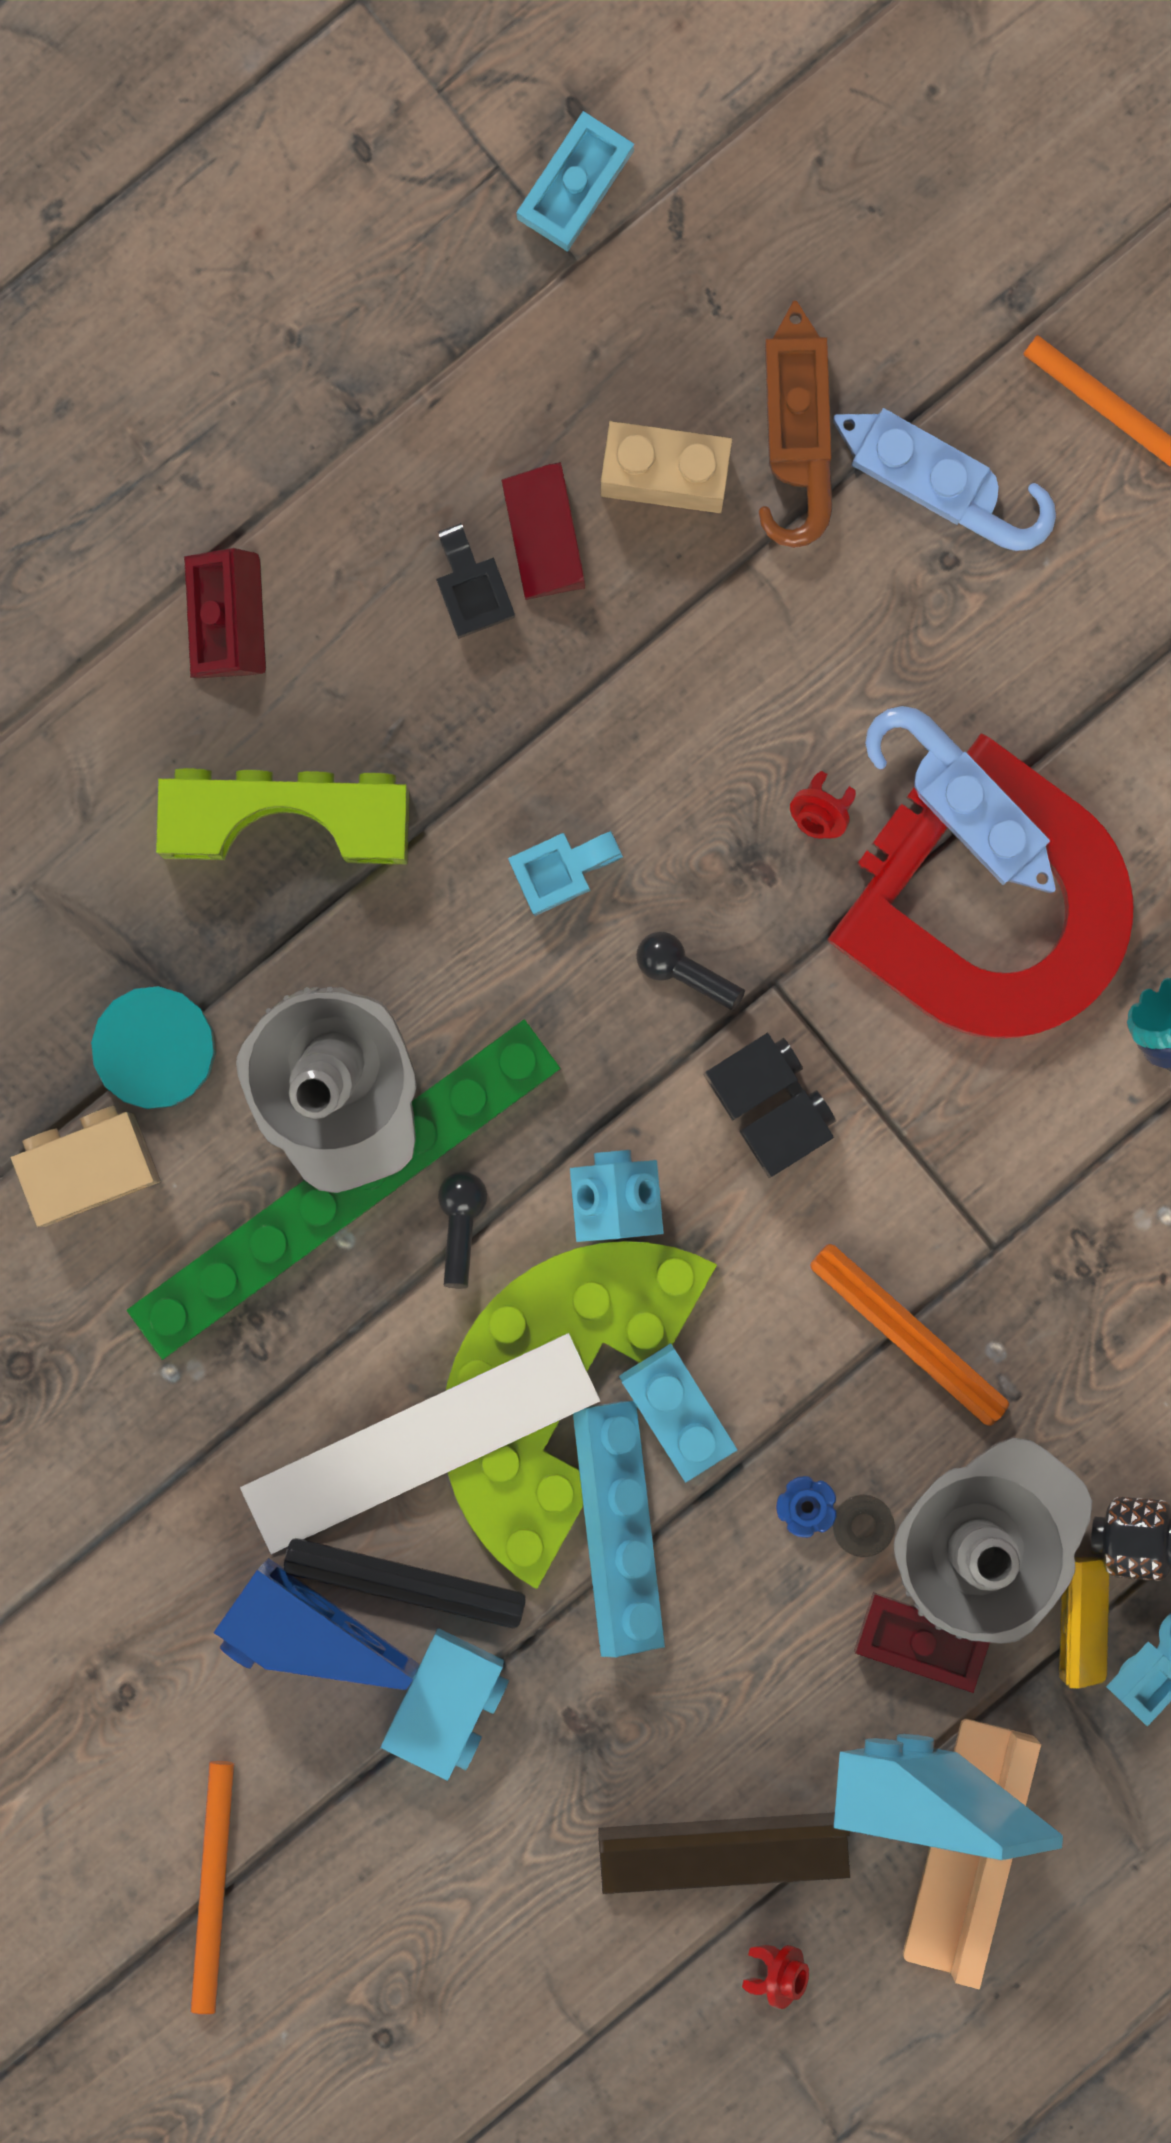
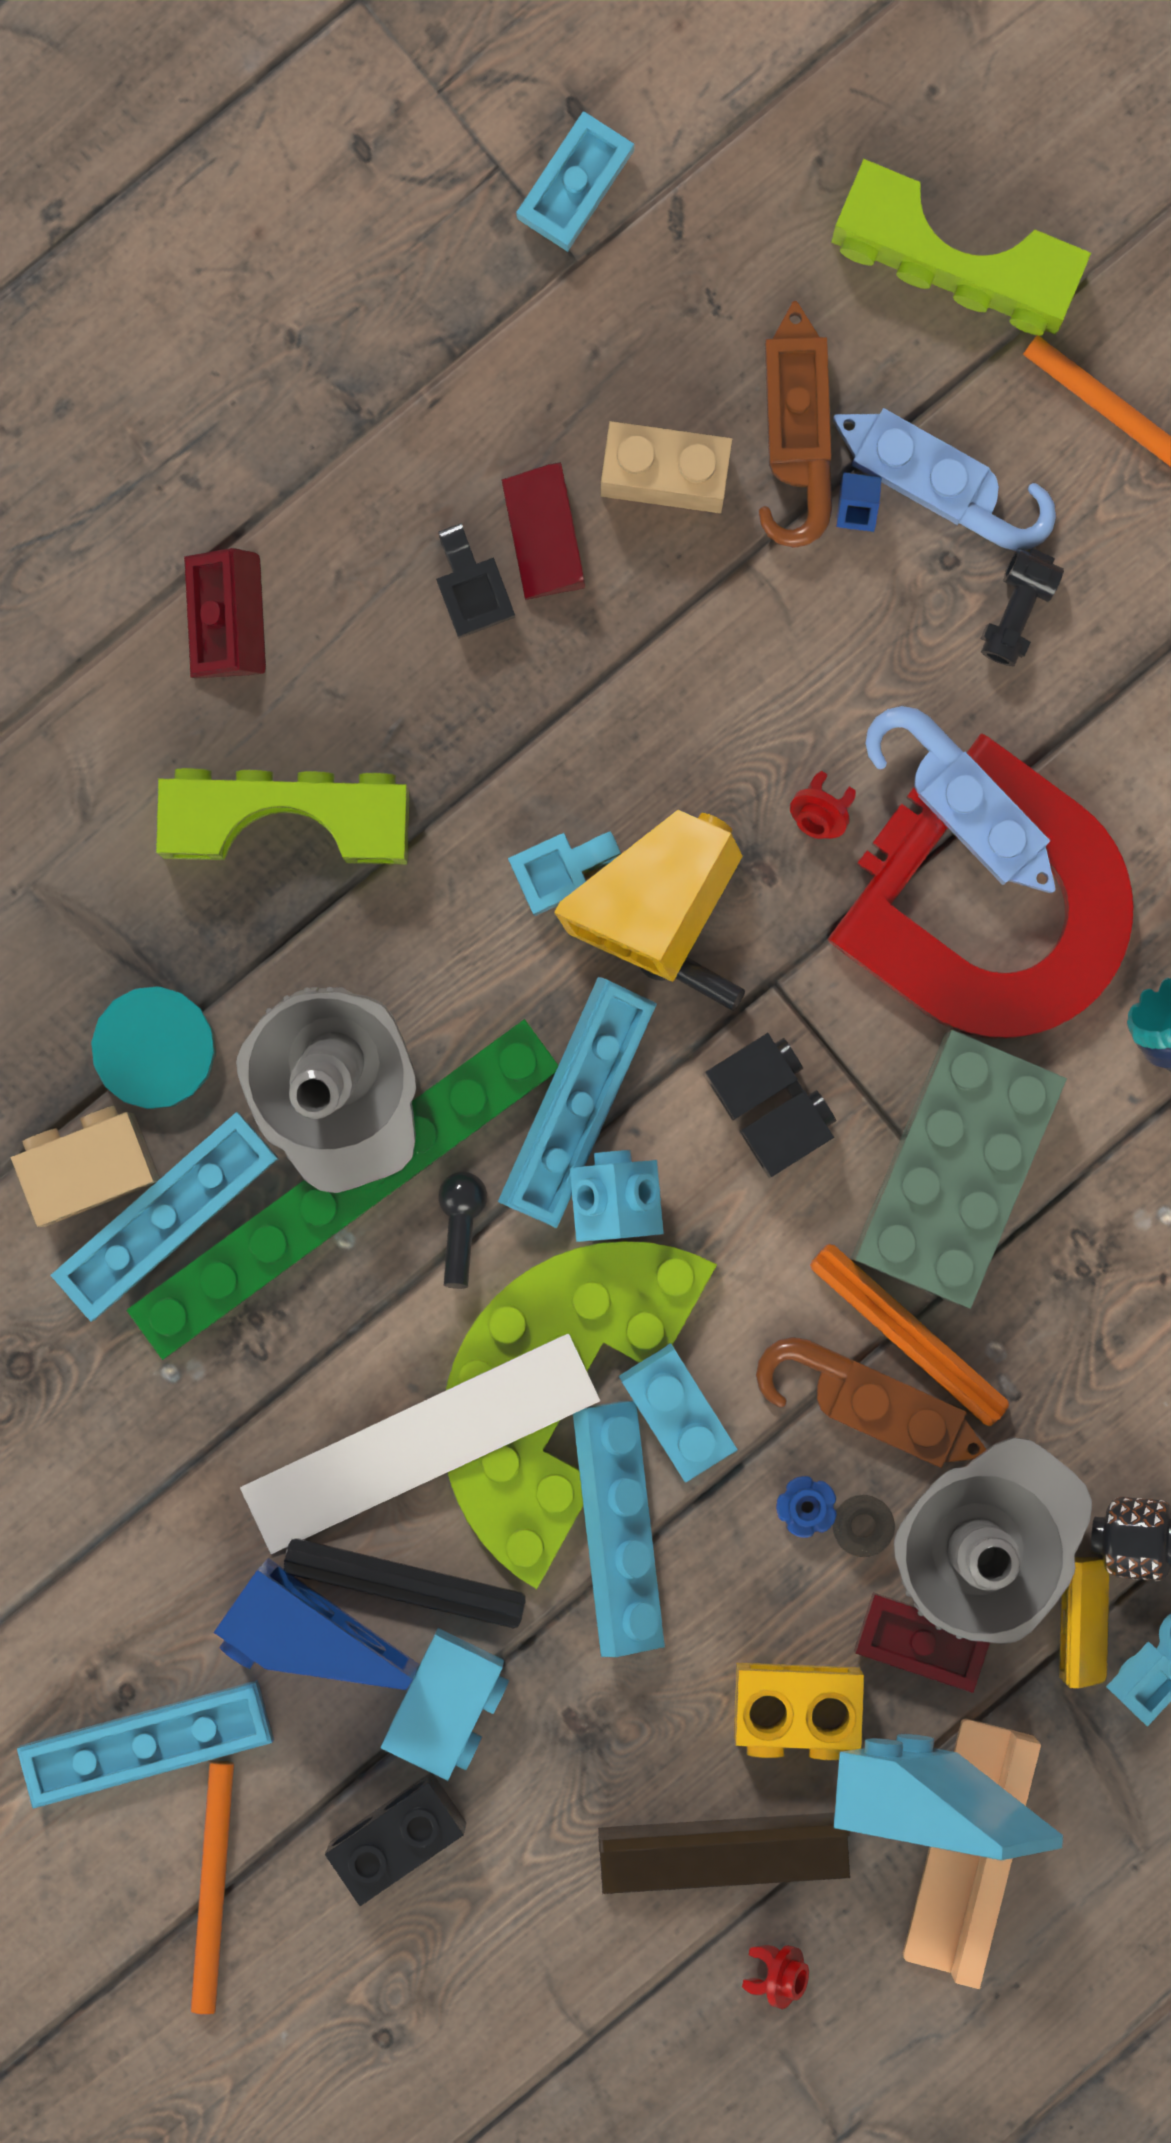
(145, 1744): none -> medium azure tile
(164, 1216): none -> medium azure plate
(395, 1839): none -> black brick
(577, 1101): none -> medium azure tile
(655, 893): none -> yellow slope
(800, 1691): none -> yellow brick
(860, 492): none -> blue piece
(874, 1403): none -> dark orange plate
(888, 226): none -> lime arch
(958, 1168): none -> sand green brick
(1033, 577): none -> black bar

